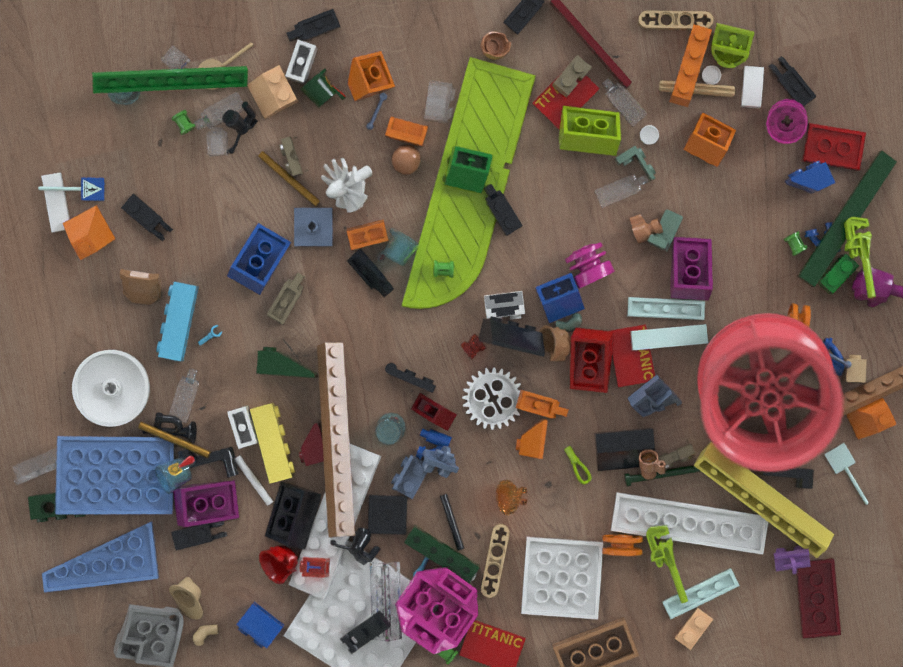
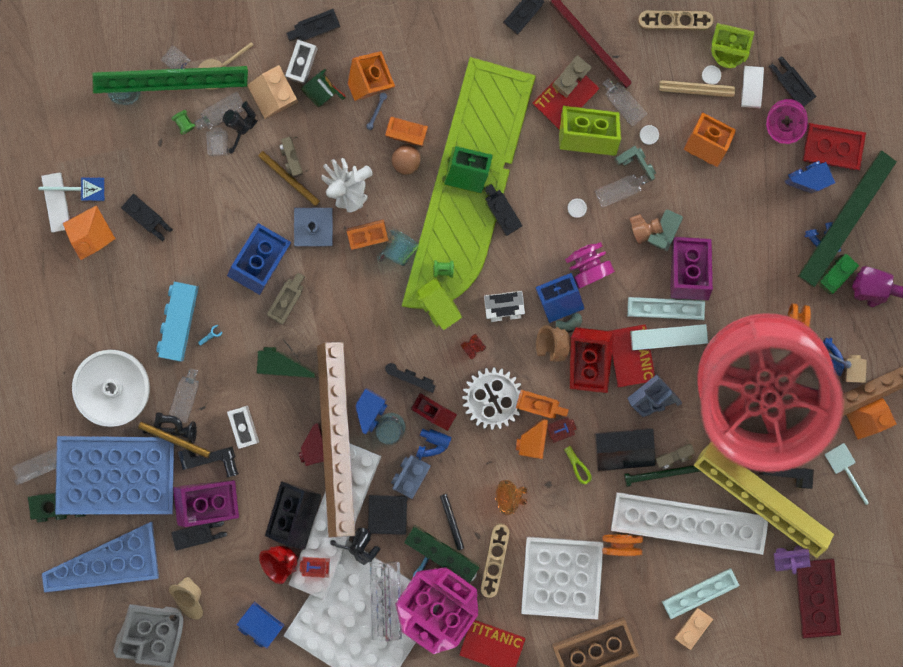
(141, 287): medium nougat slope -> none
(174, 473): clear light blue hat -> none
(202, 633): tan arm -> none
(253, 480): white bar -> none
(271, 442): light yellow brick -> none
(366, 631): black plate -> none
(368, 408): none -> blue slope
(370, 273): black hinge -> none
(438, 102): clear brick -> none
(438, 302): none -> lime brick
(440, 458): sand blue hips -> none
(448, 655): bright green bush -> none
(495, 45): nougat hair -> none
(512, 336): black slope -> none
(561, 429): none -> clear red brick
(577, 208): none -> white piece
(650, 464): nougat piece -> none
(663, 553): lime piece -> none
(690, 65): orange brick -> none
(795, 243): bright green bush -> none
(859, 245): lime piece -> none

